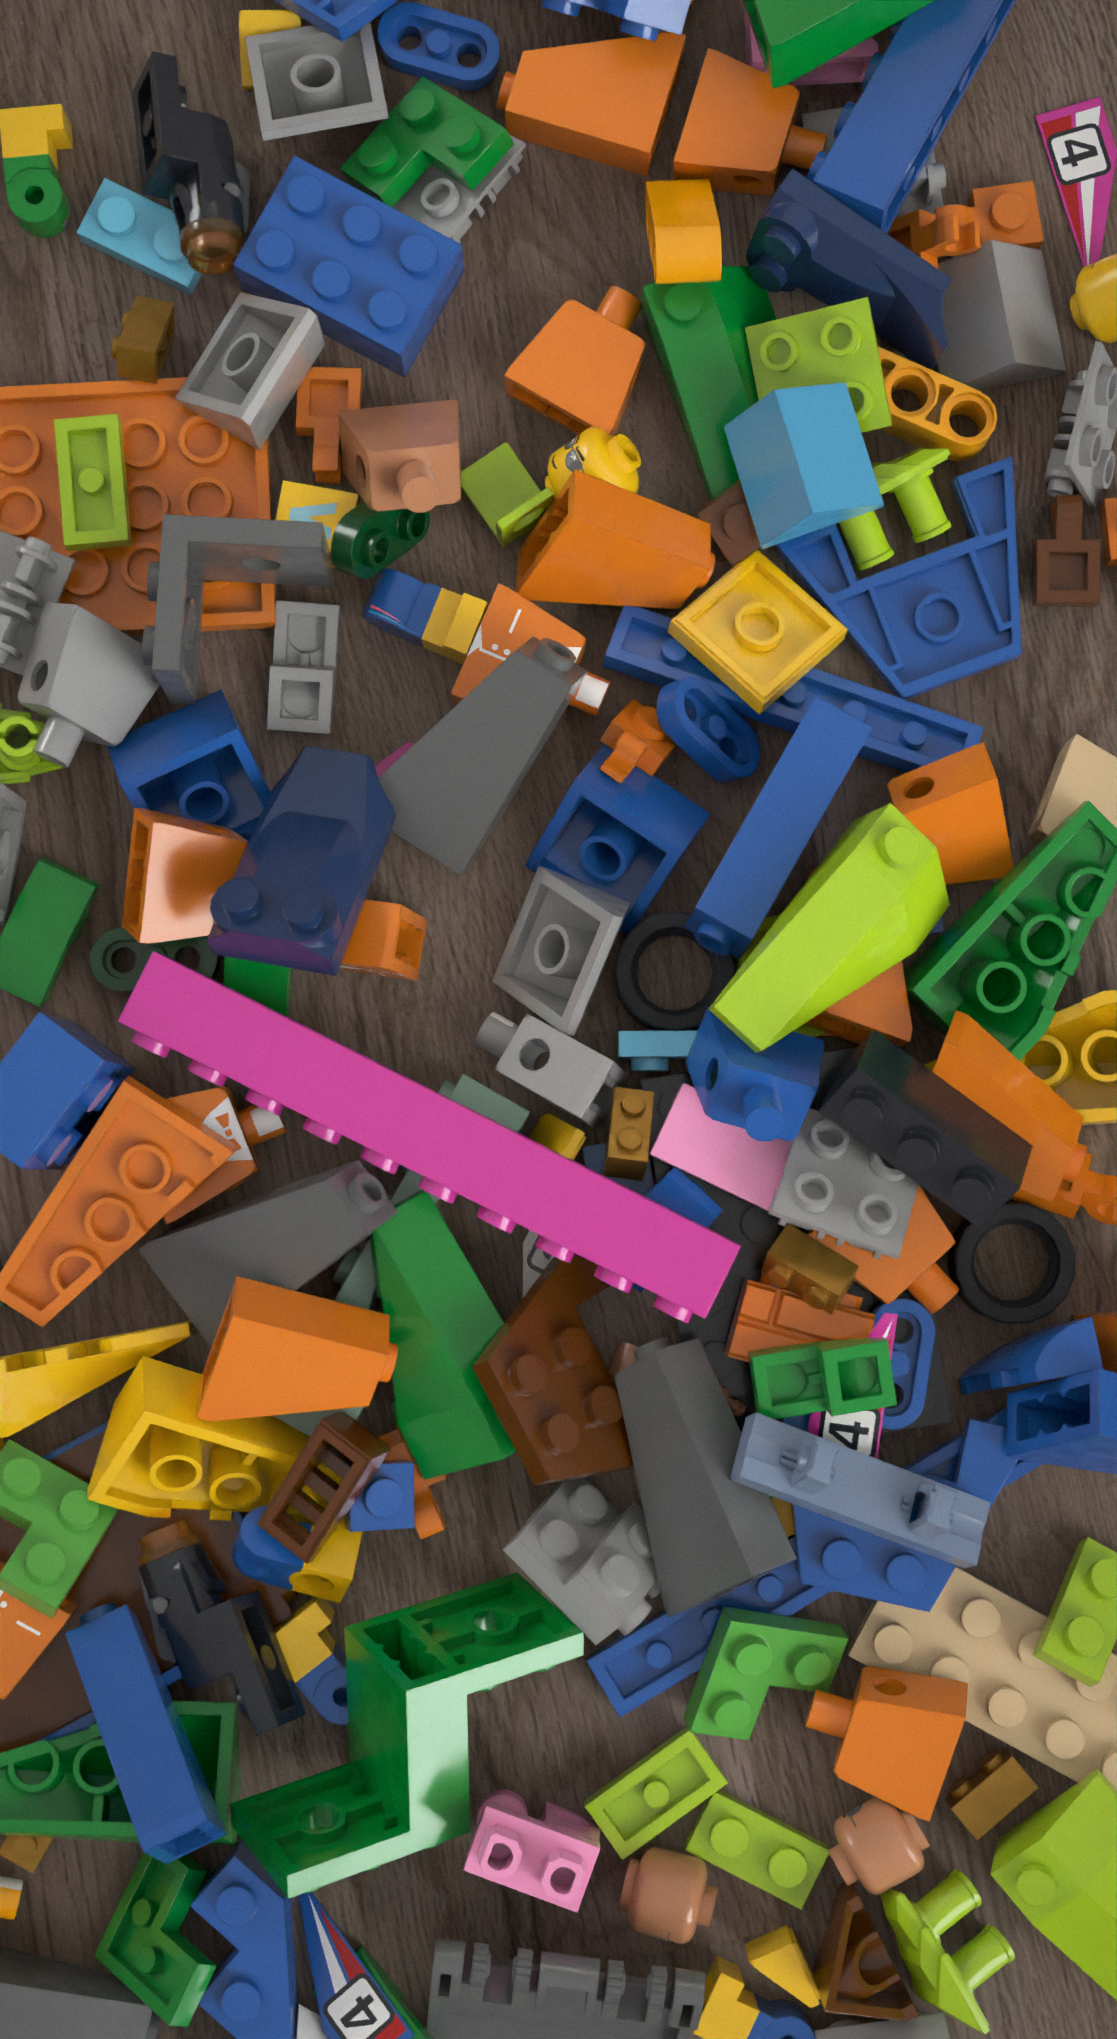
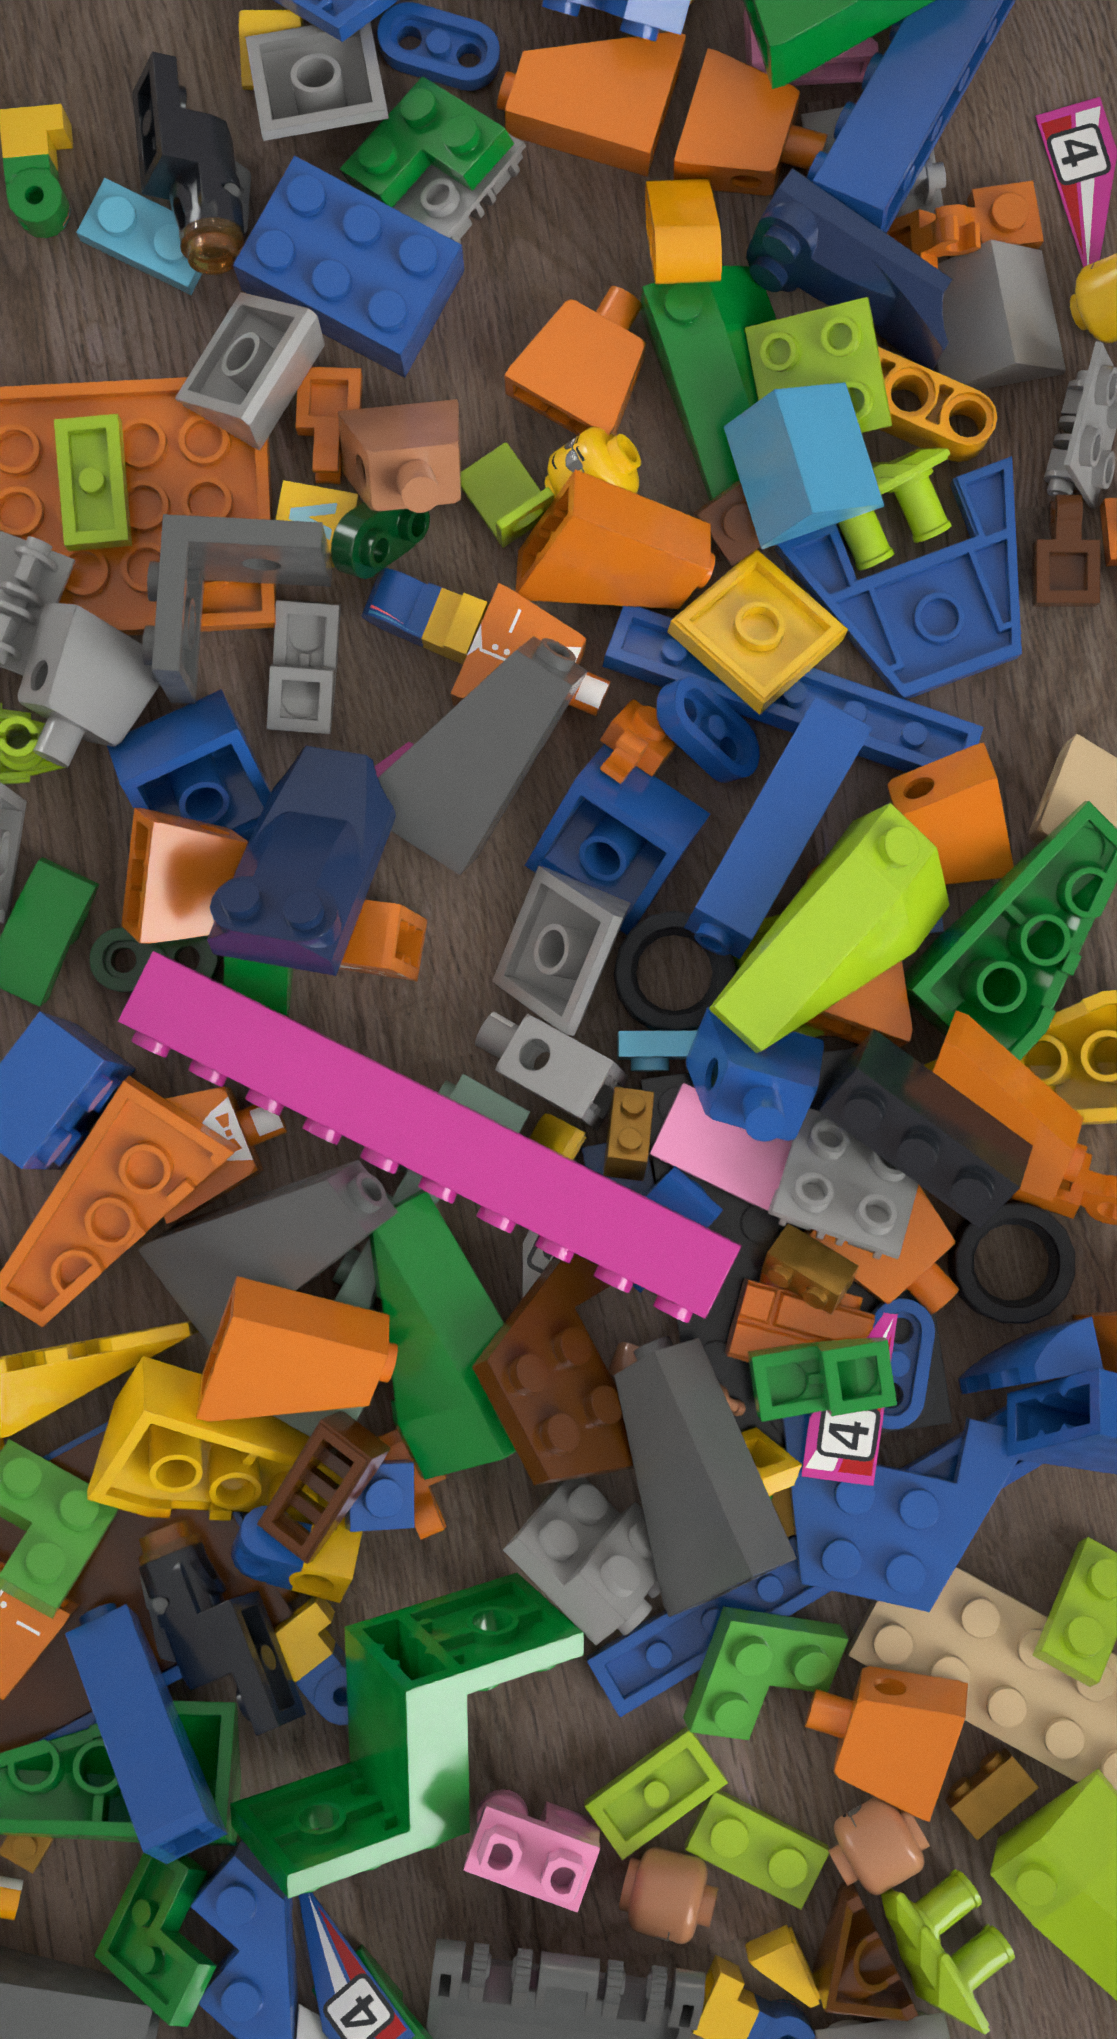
(144, 339): pearl gold piece -> none
(859, 1490): sand blue hinge -> none

